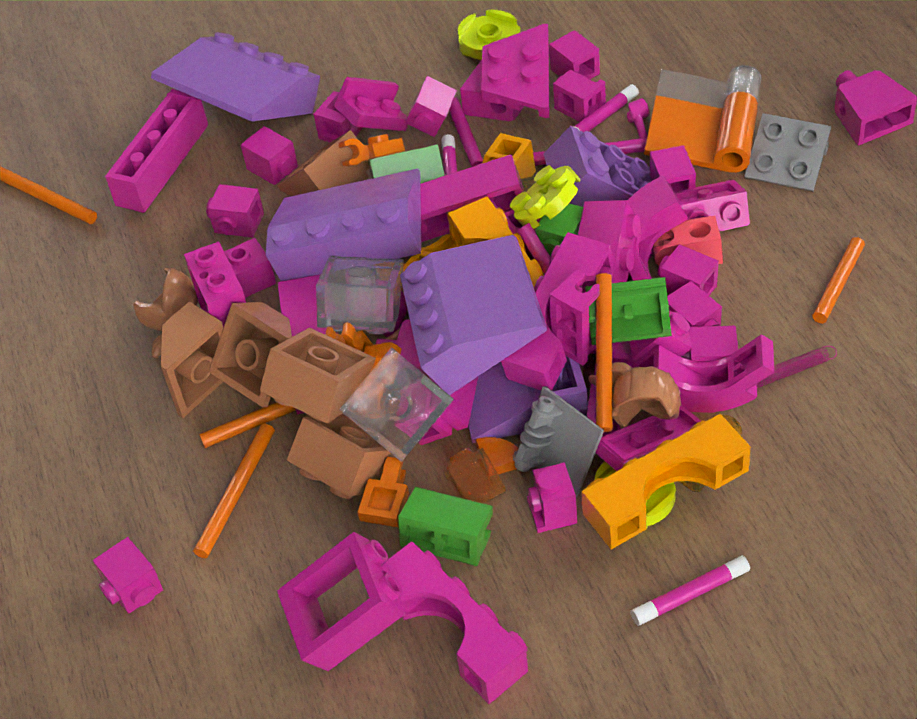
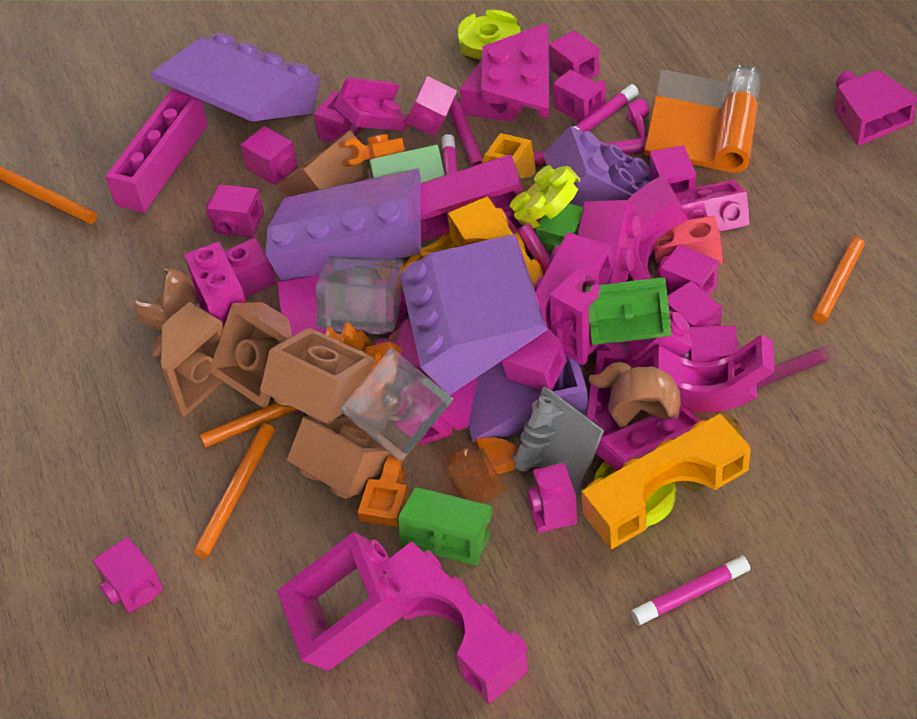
(604, 353): orange bar -> none
(788, 152): light grey hinge -> none

